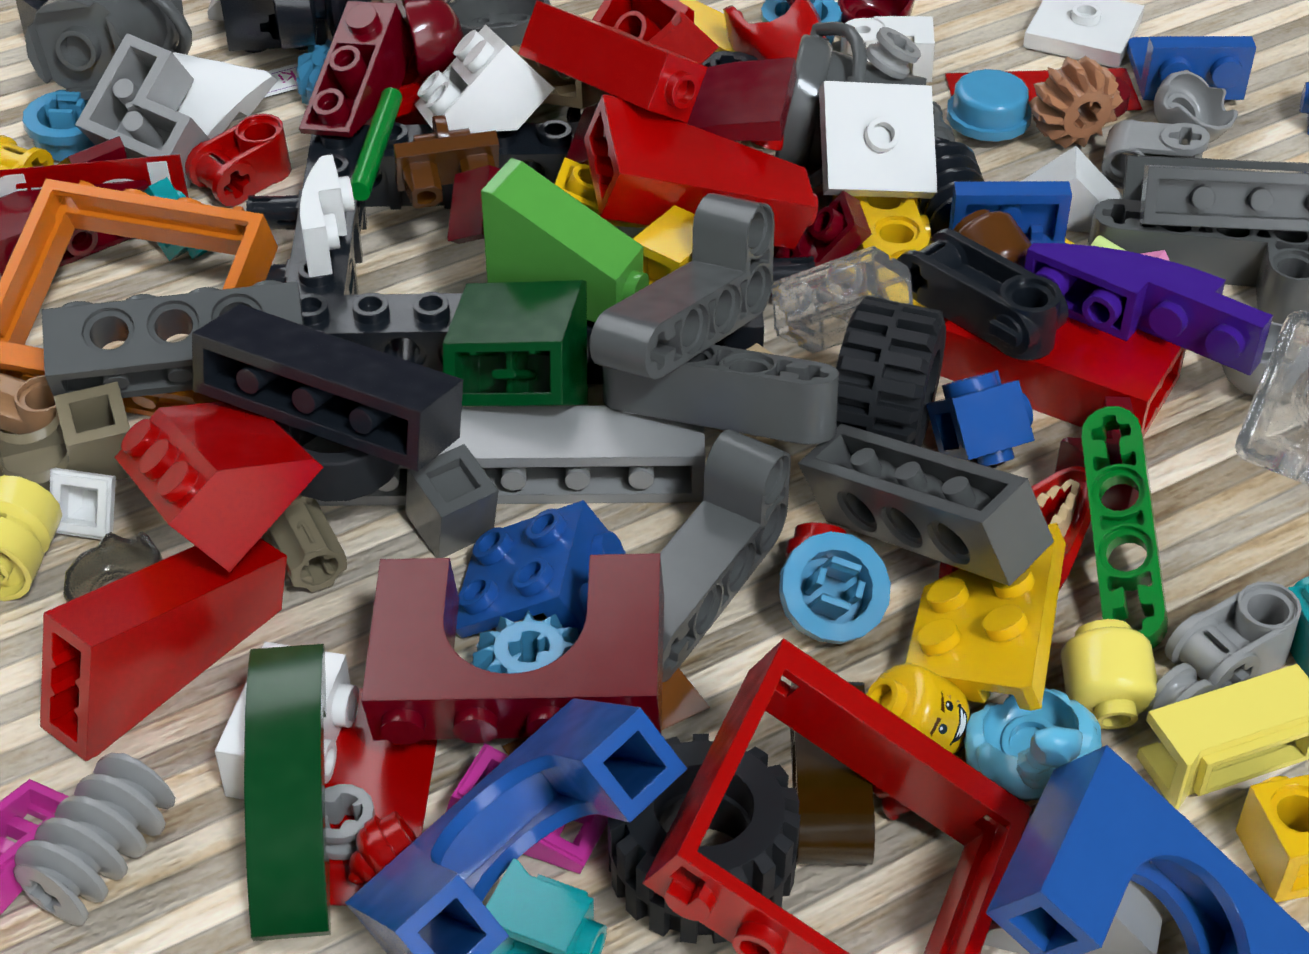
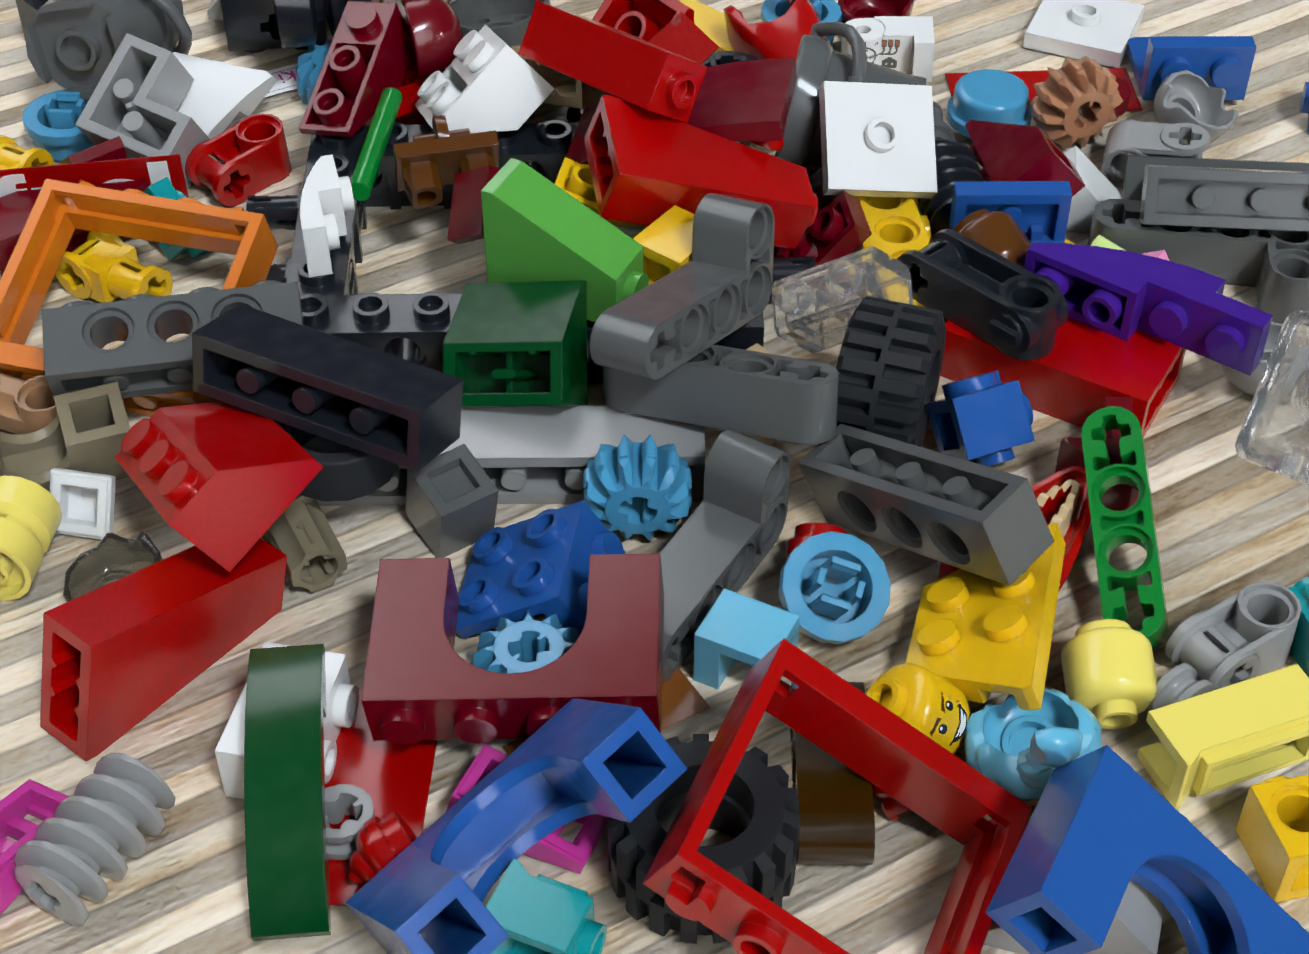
(110, 269): none -> yellow connector
(638, 487): none -> dark azure gear
(738, 631): none -> medium azure panel
(893, 53): light grey bush -> none
(1020, 154): none -> dark red slope

